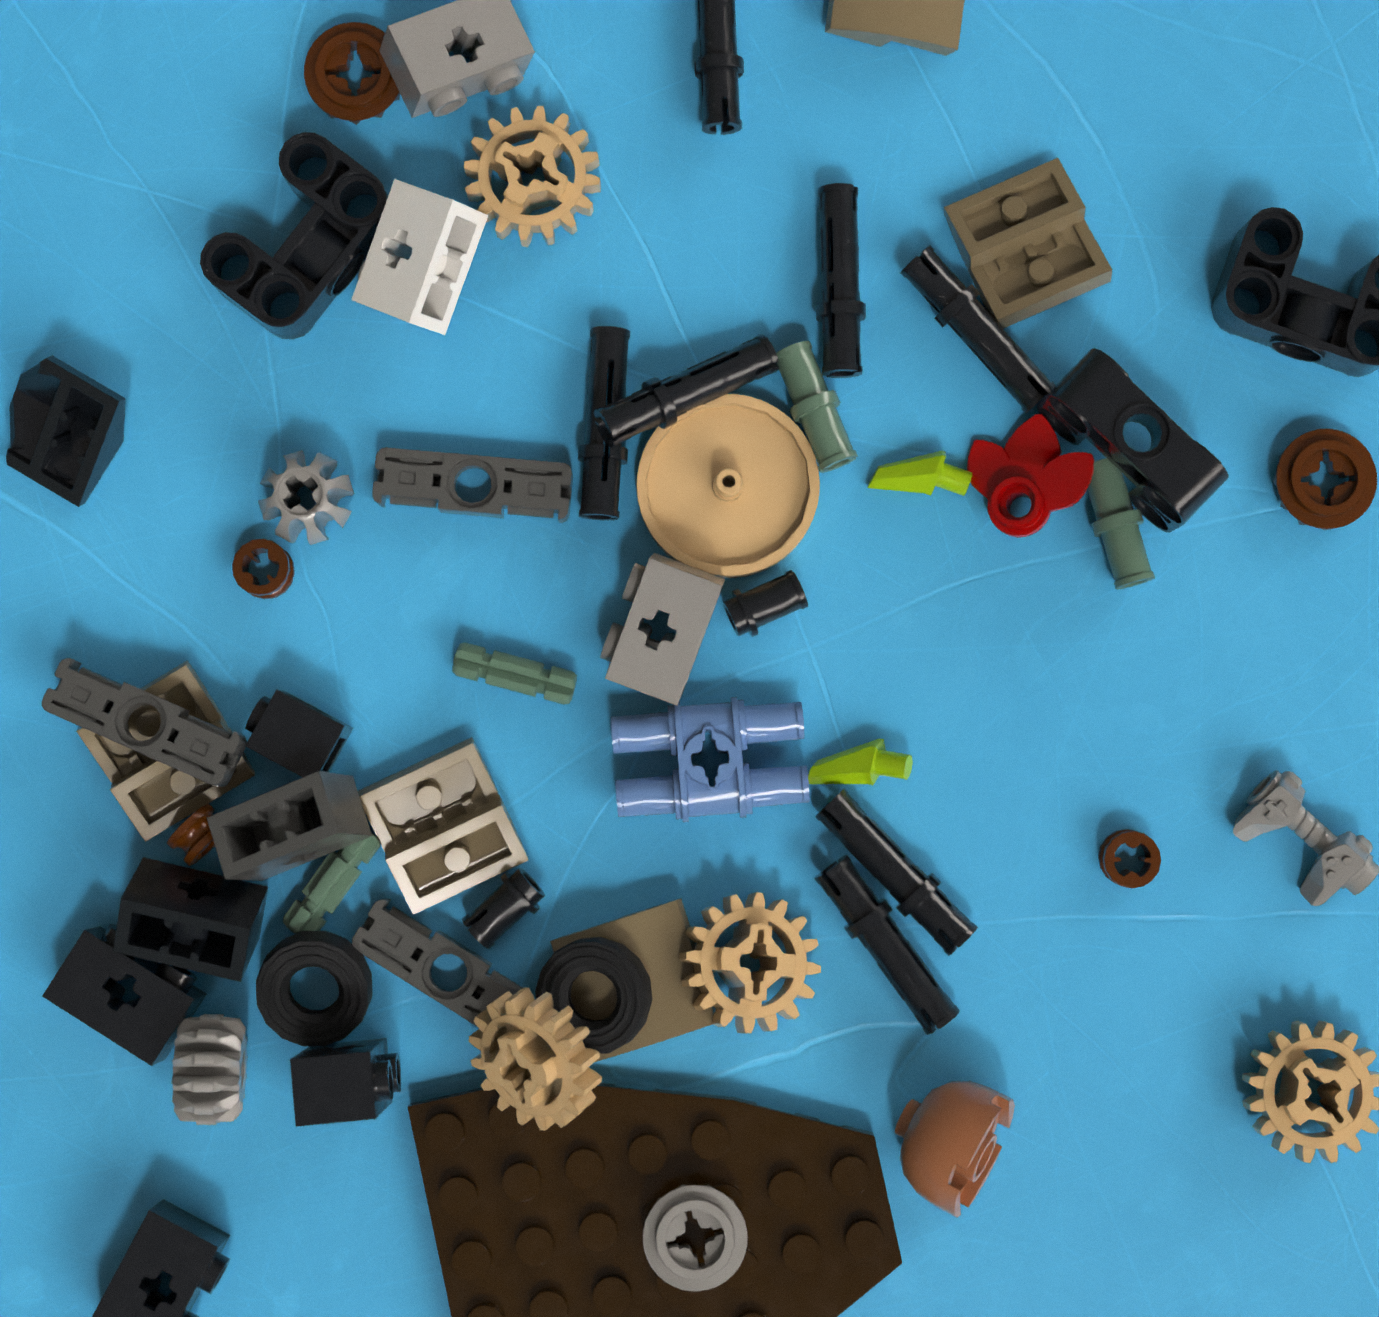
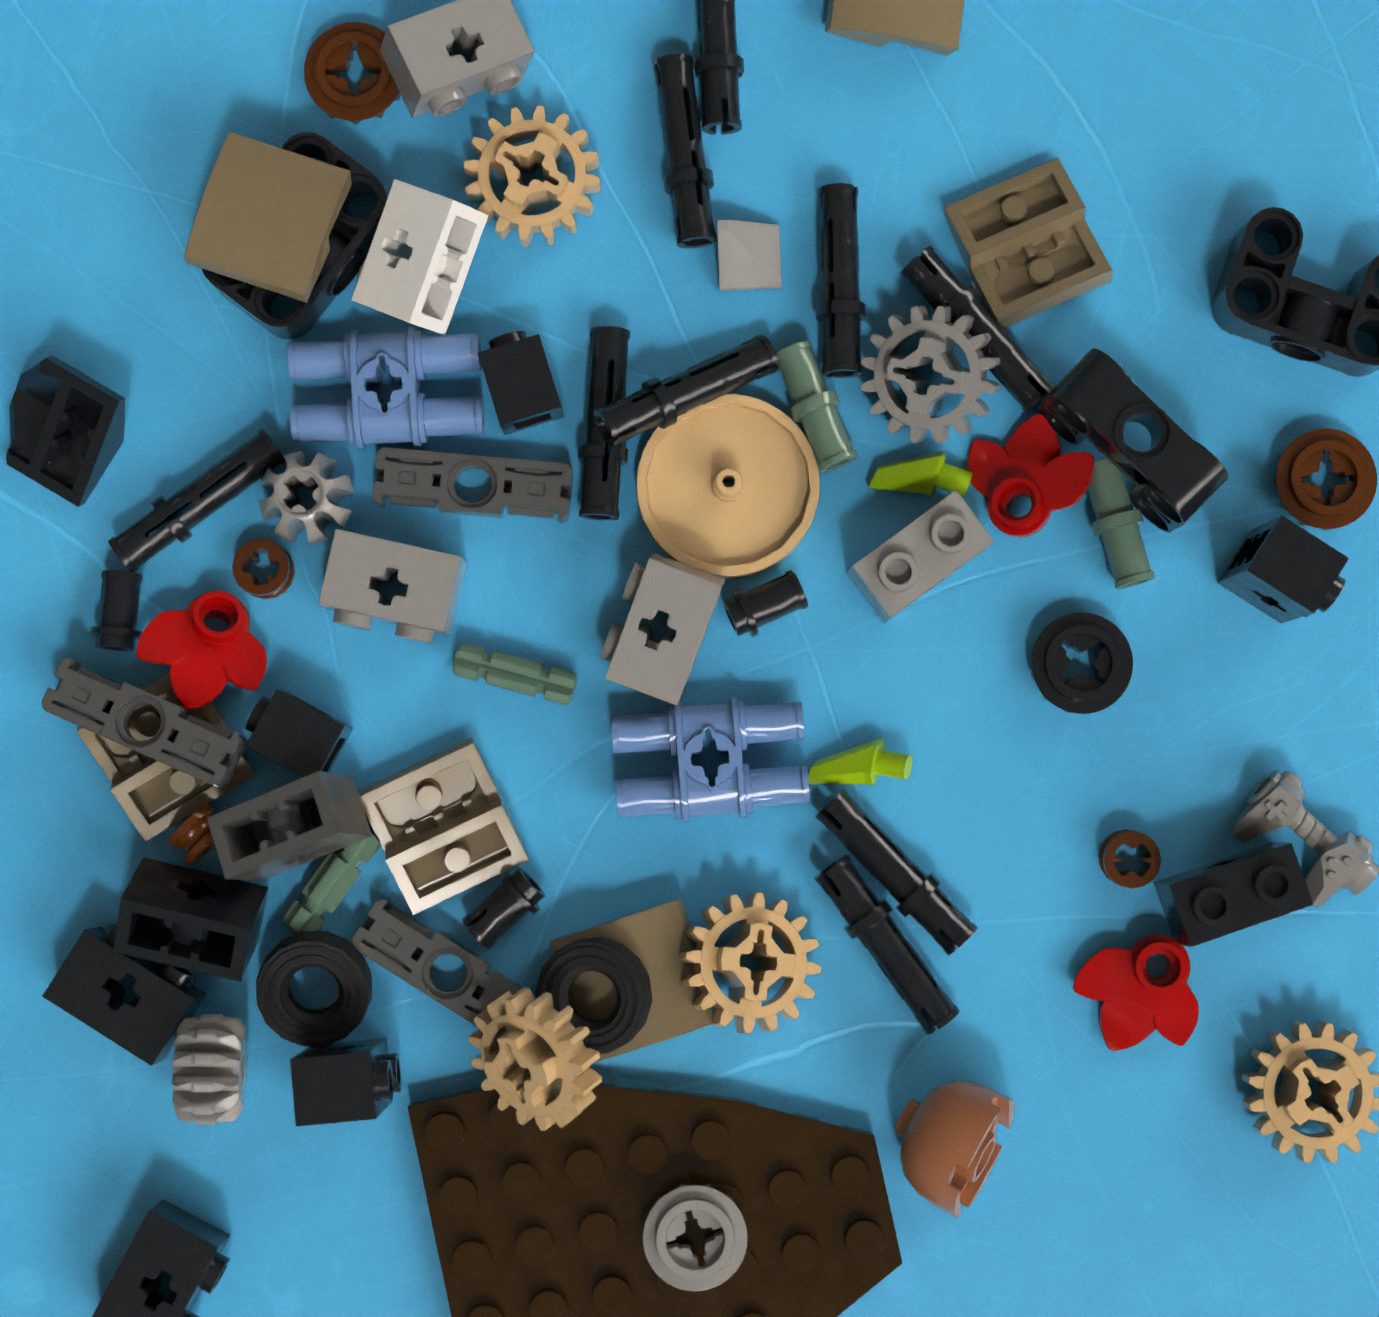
(118, 611): none -> black pin
(135, 545): none -> black pin
(201, 657): none -> red plate
(267, 216): none -> dark tan slope
(363, 363): none -> medium blue pin
(363, 561): none -> light grey brick
(520, 382): none -> black brick
(687, 175): none -> black pin
(748, 255): none -> light grey slope
(920, 556): none -> light grey brick
(923, 400): none -> light grey gear
(1111, 663): none -> black gear
(1134, 1000): none -> red plate
(1233, 893): none -> black brick
(1285, 571): none -> black brick

